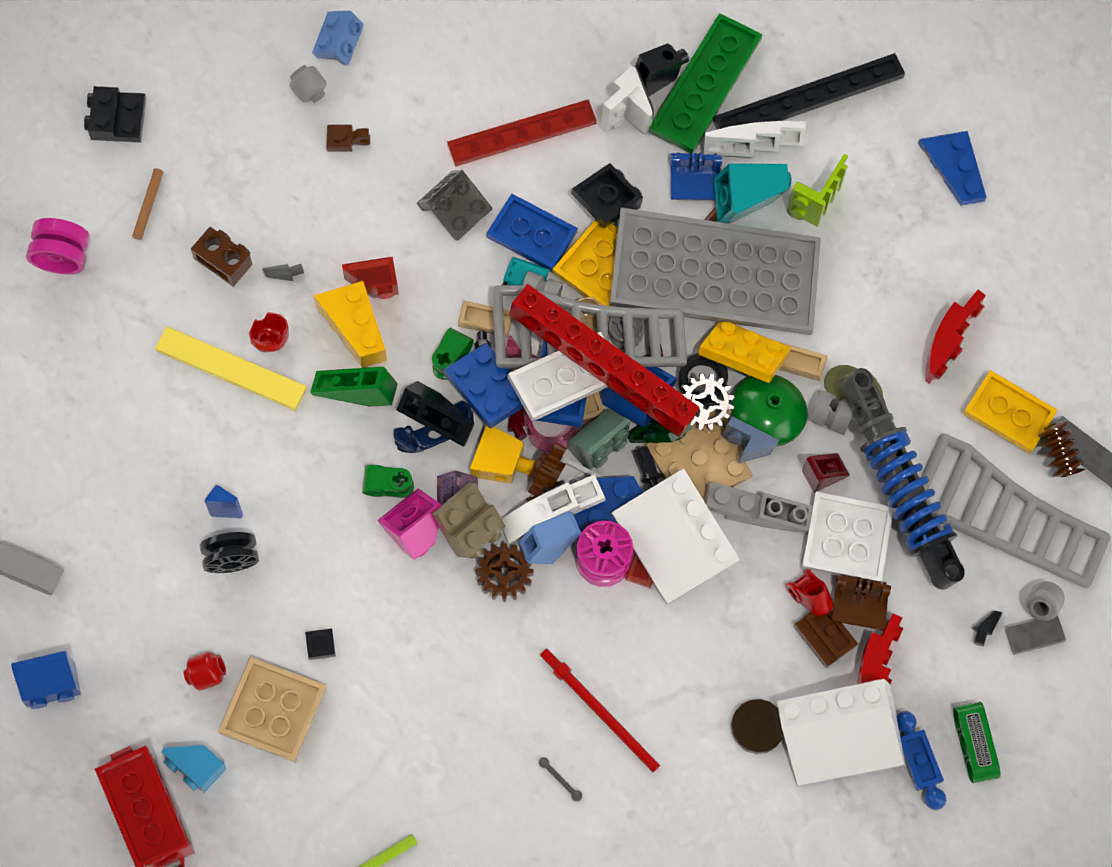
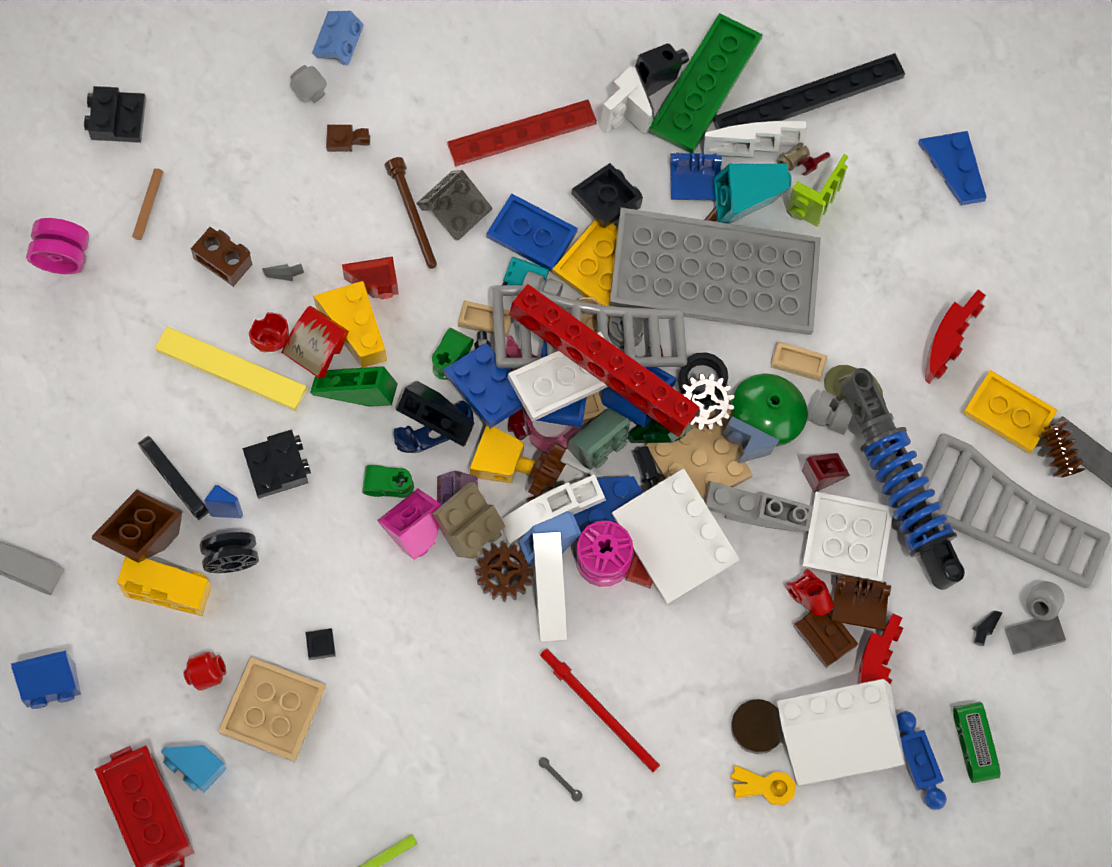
(140, 527): none -> reddish brown slope
(164, 586): none -> yellow wedge
(173, 477): none -> black beam
(277, 464): none -> black plate
(315, 341): none -> slope
(396, 169): none -> reddish brown piece
(550, 586): none -> white slope
(744, 351): yellow plate -> none
(776, 788): none -> yellow piece
(794, 156): none -> dark tan pin
(811, 163): none -> dark red hand

